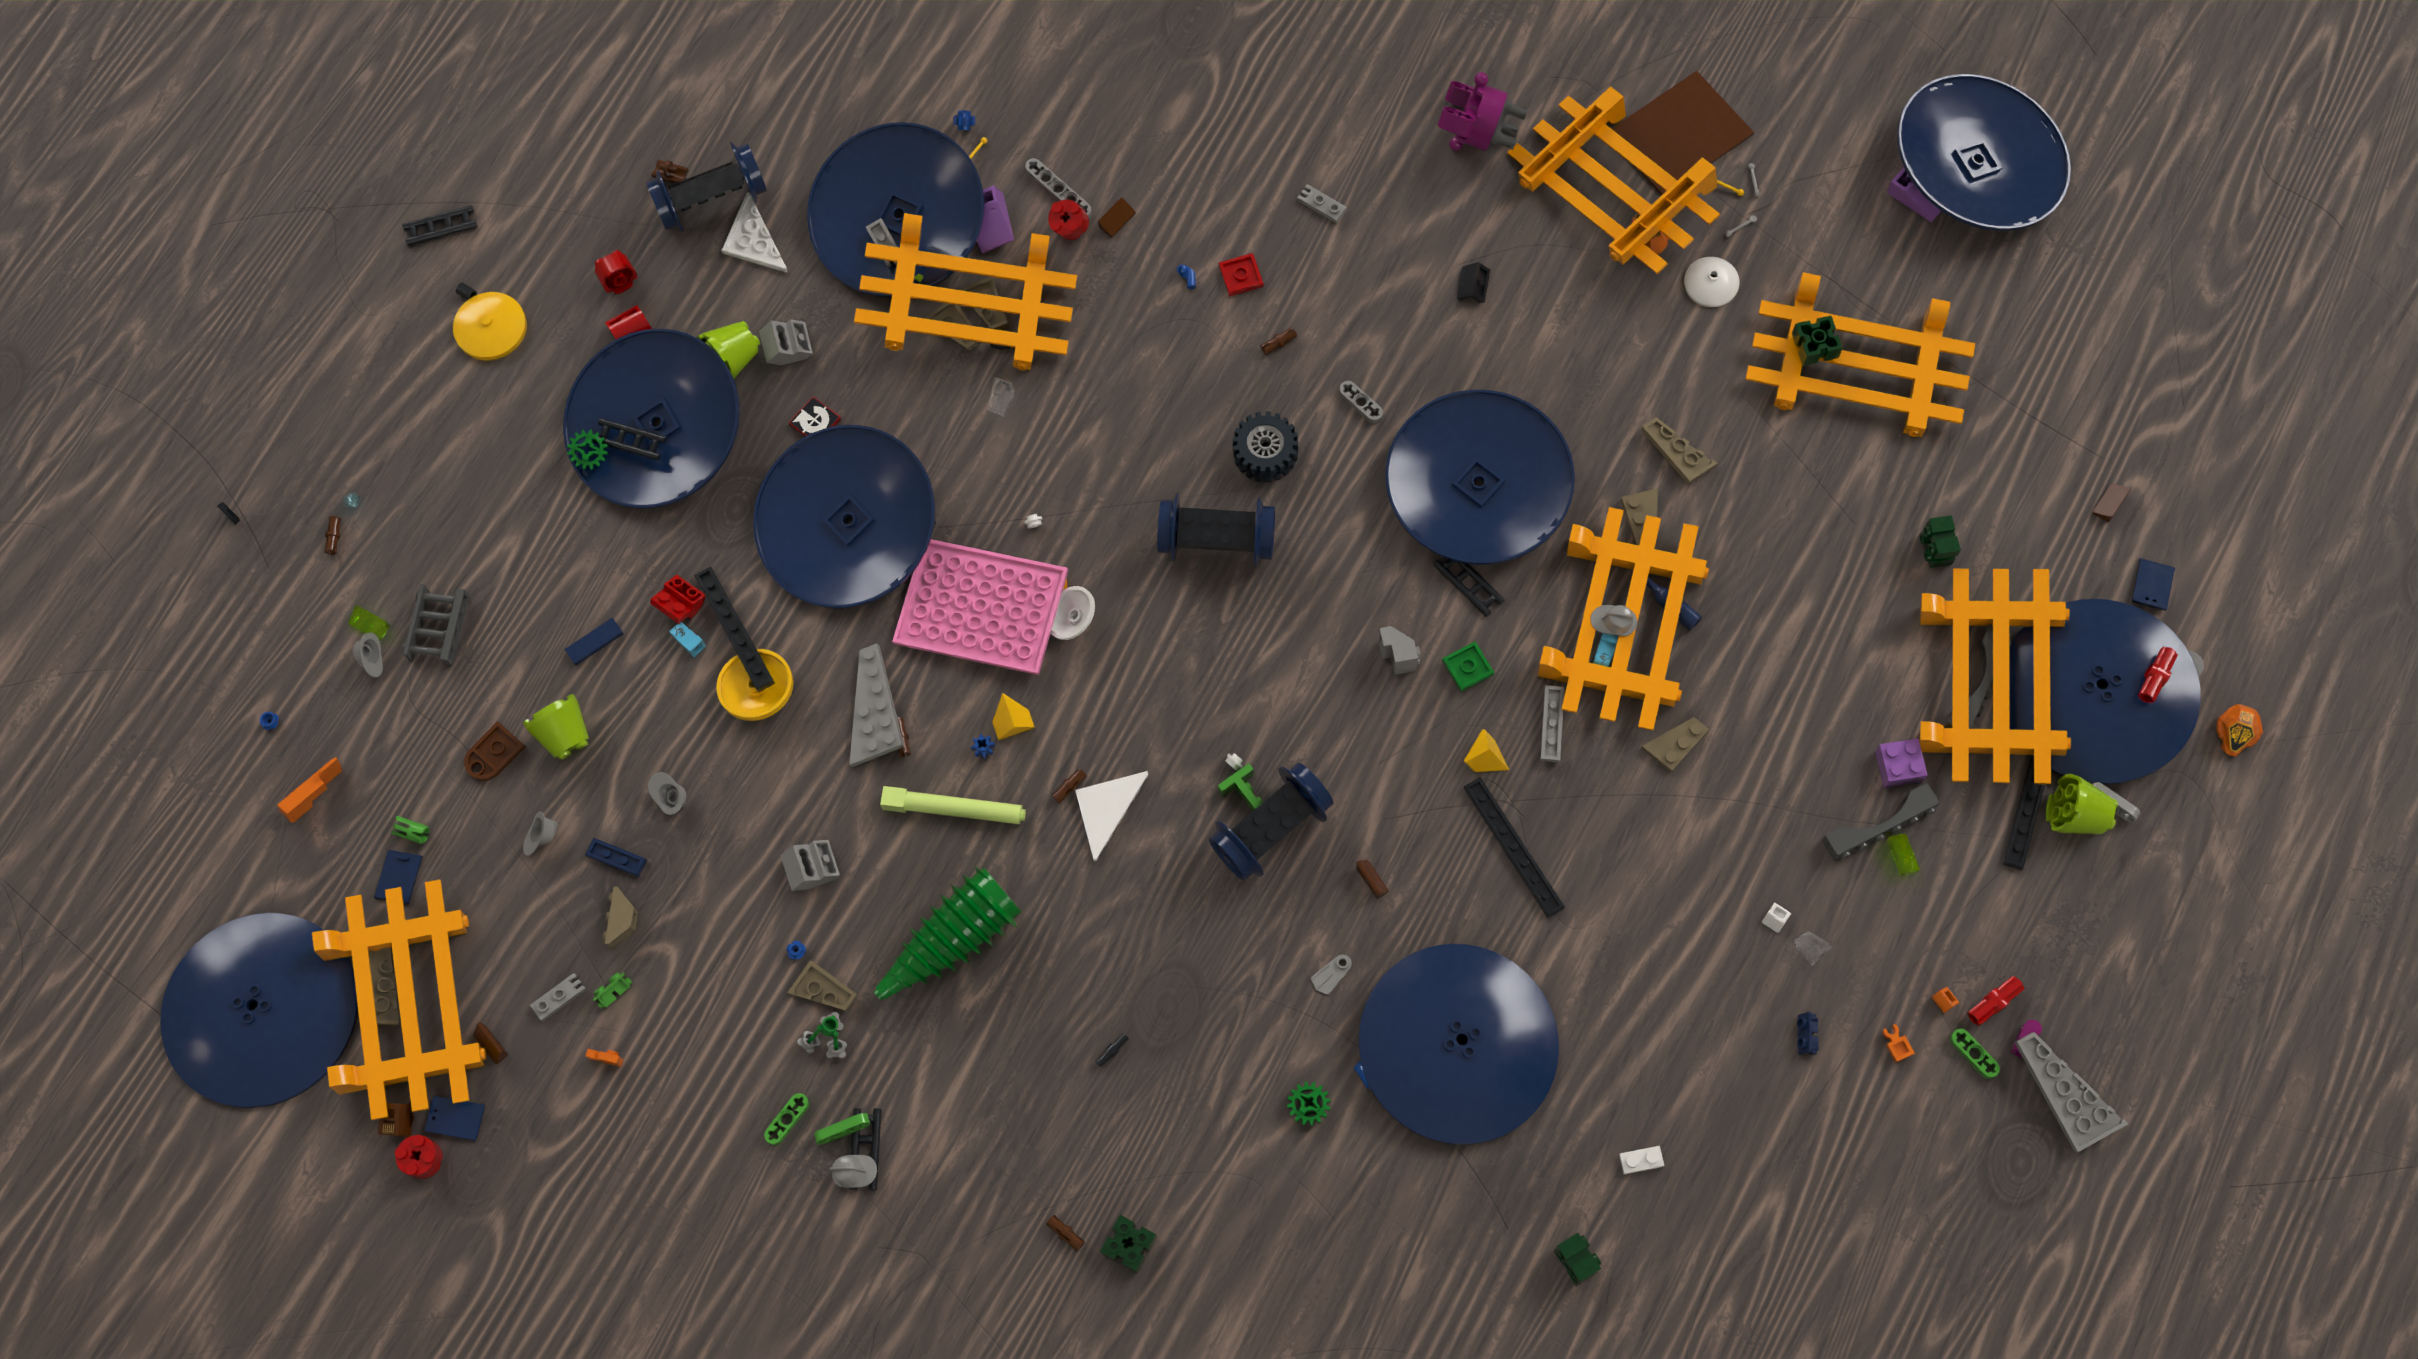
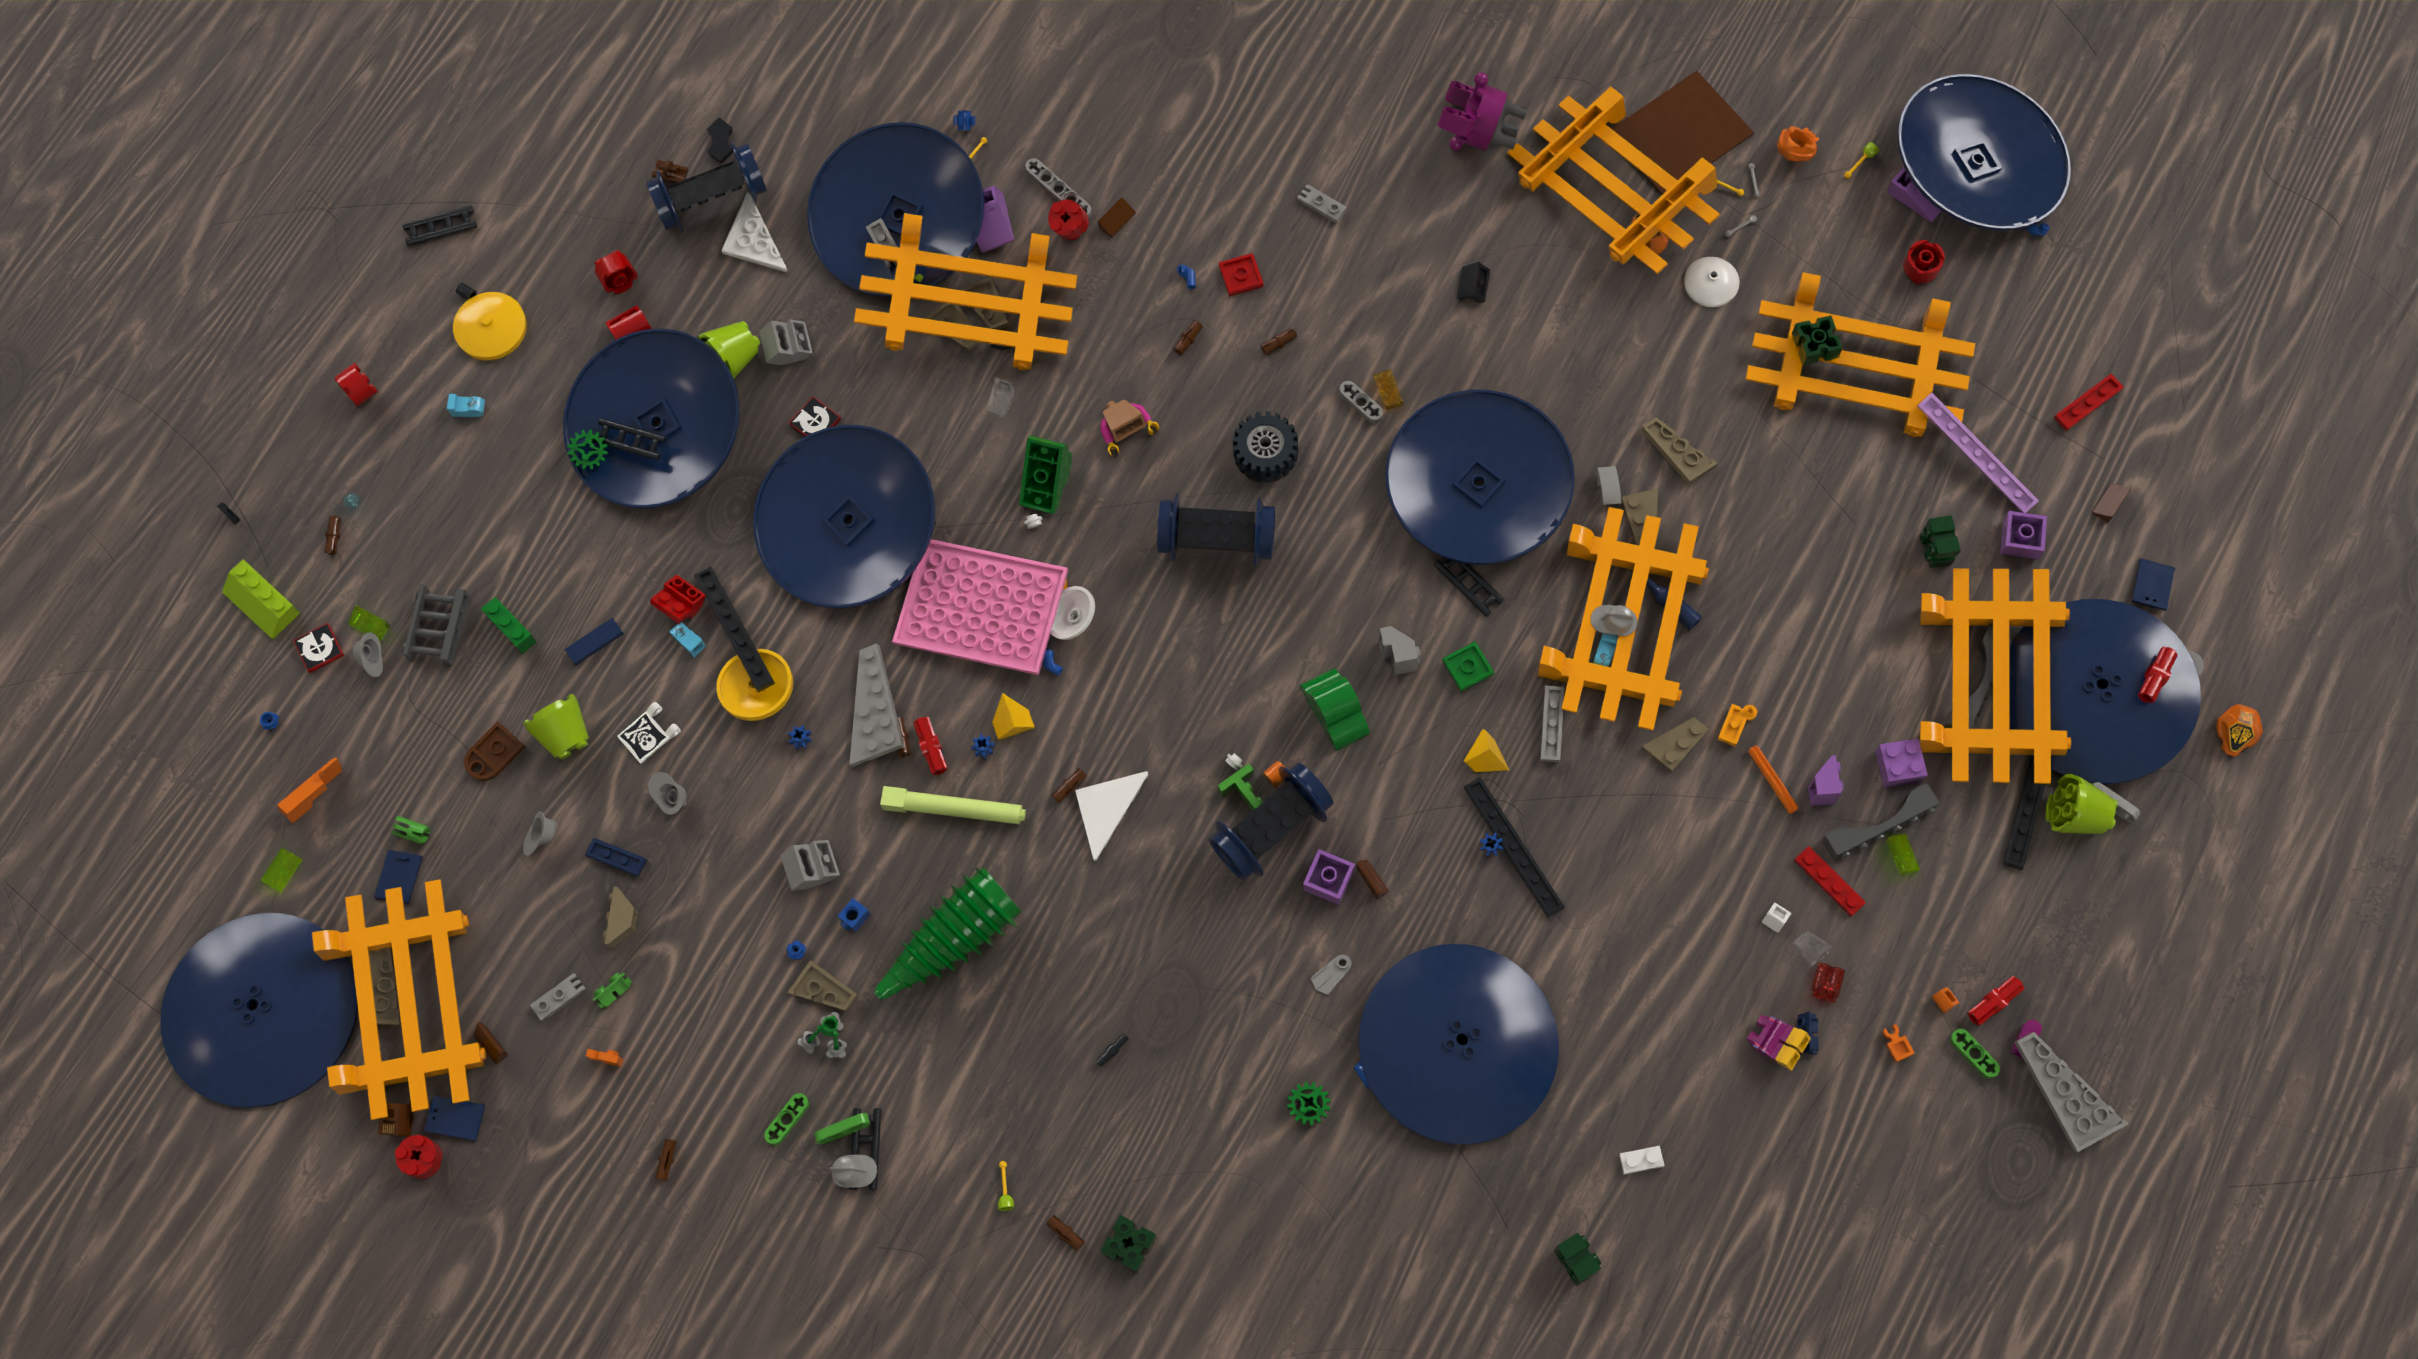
(258, 599): none -> lime slope
(281, 870): none -> clear neon green slope
(318, 647): none -> tile
(355, 384): none -> red brick
(465, 406): none -> medium azure leg
(509, 625): none -> green arch
(645, 735): none -> flag
(665, 1159): none -> reddish brown pin
(720, 134): none -> black tile
(802, 742): none -> blue gear
(853, 907): none -> blue brick
(930, 746): none -> red piece
(1006, 1201): none -> hinge
(1044, 474): none -> green brick
(1048, 663): none -> blue arm
(1123, 420): none -> medium nougat torso
(1188, 337): none -> reddish brown pin
(1272, 774): none -> orange brick
(1328, 877): none -> medium lavender brick
(1336, 708): none -> green brick
(1388, 389): none -> clear yellow slope
(1486, 843): none -> blue gear
(1609, 485): none -> light grey slope
(1735, 723): none -> light orange hinge
(1772, 1041): none -> hips
(1773, 779): none -> orange axle
(1801, 148): none -> orange helmet
(1826, 785): none -> medium lavender slope
(1827, 982): none -> clear red piece
(1829, 881): none -> red plate
(1869, 151): none -> hinge
(1923, 261): none -> red brick
(1977, 453): none -> lavender plate
(2023, 535): none -> medium lavender brick
(2039, 230): none -> blue arm
(2088, 402): none -> red plate

